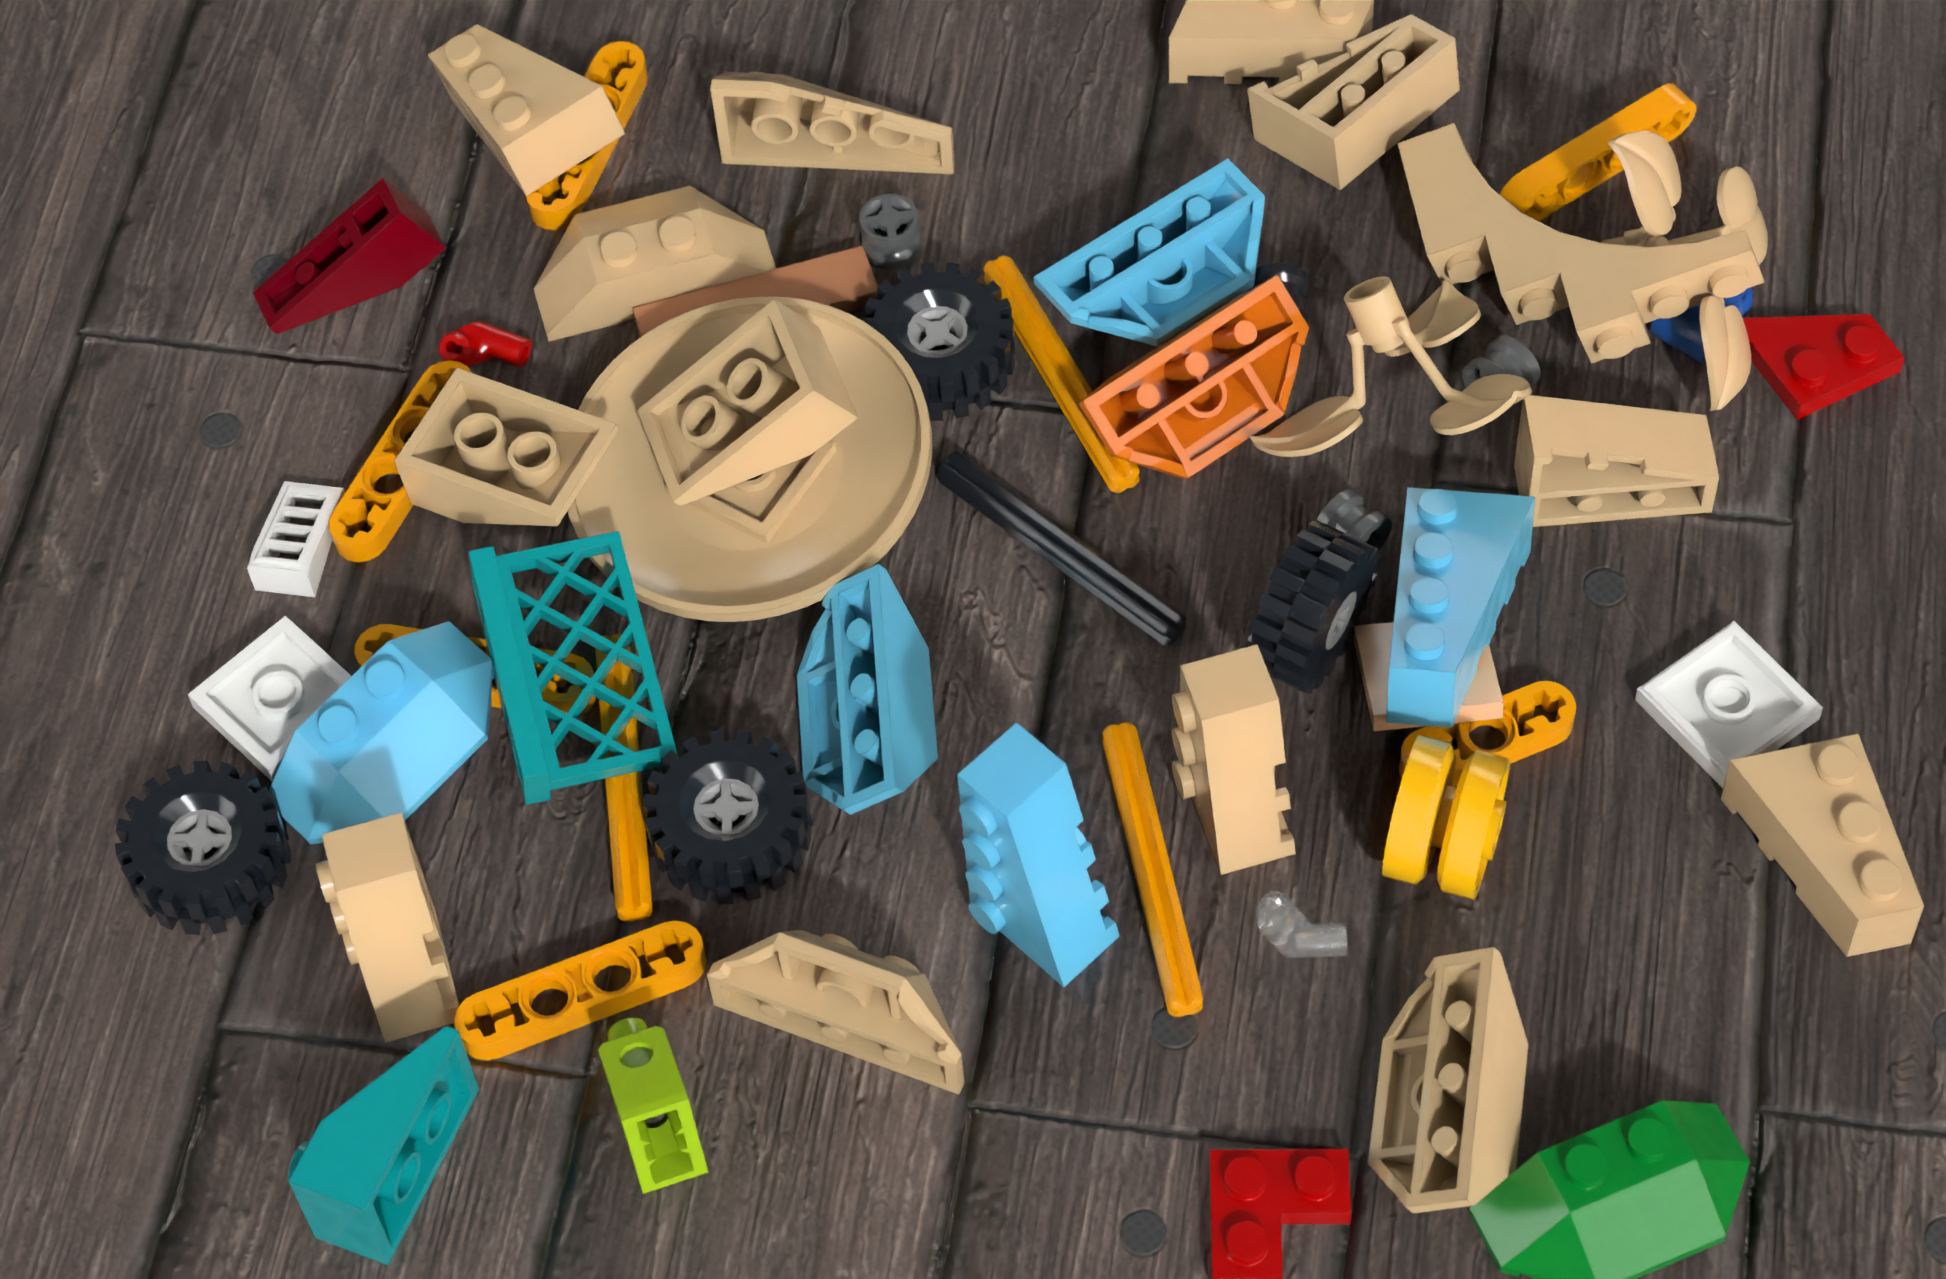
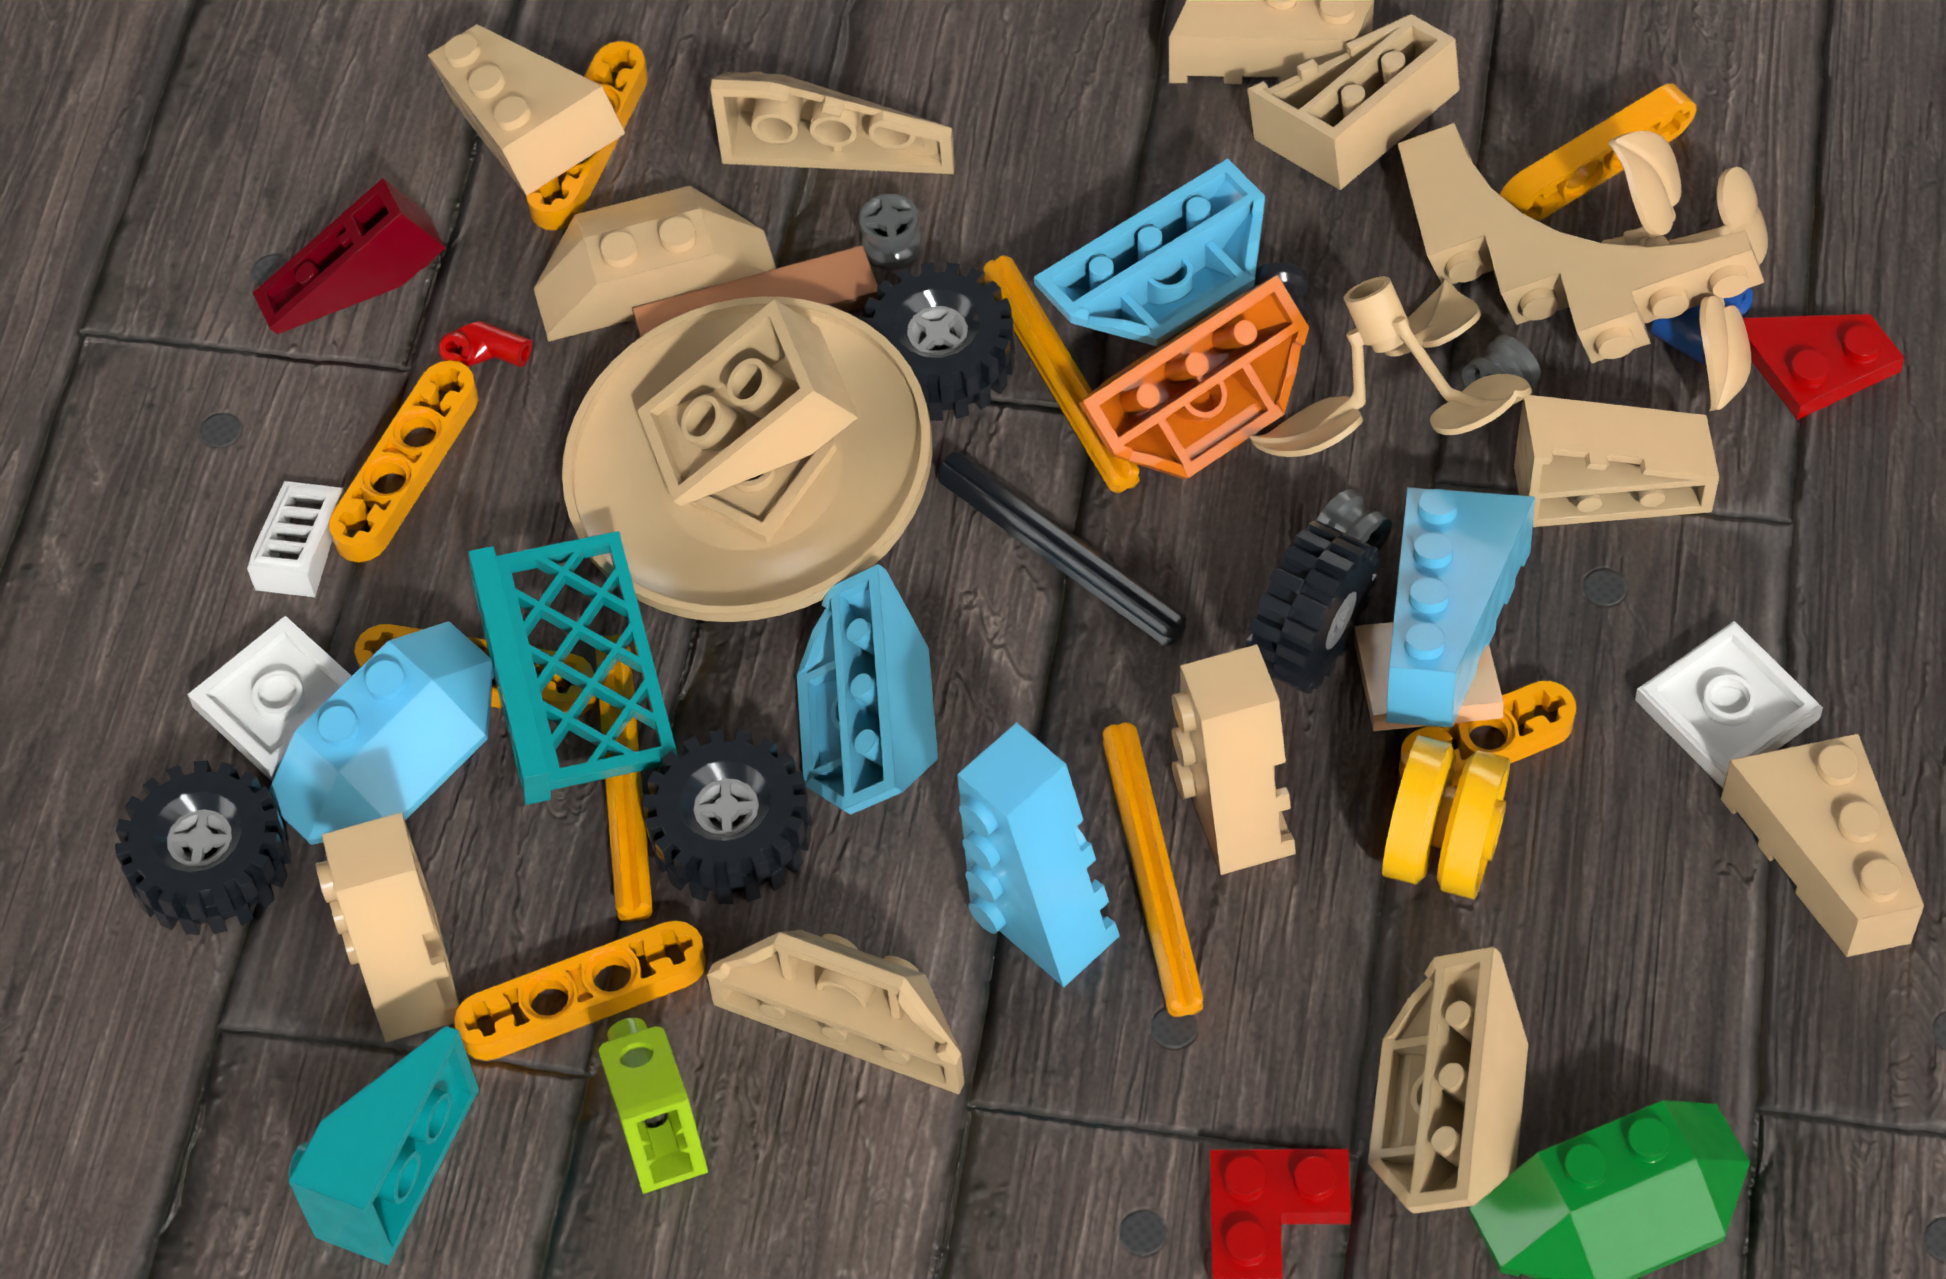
(500, 454): tan slope -> none
(1294, 934): clear arm -> none

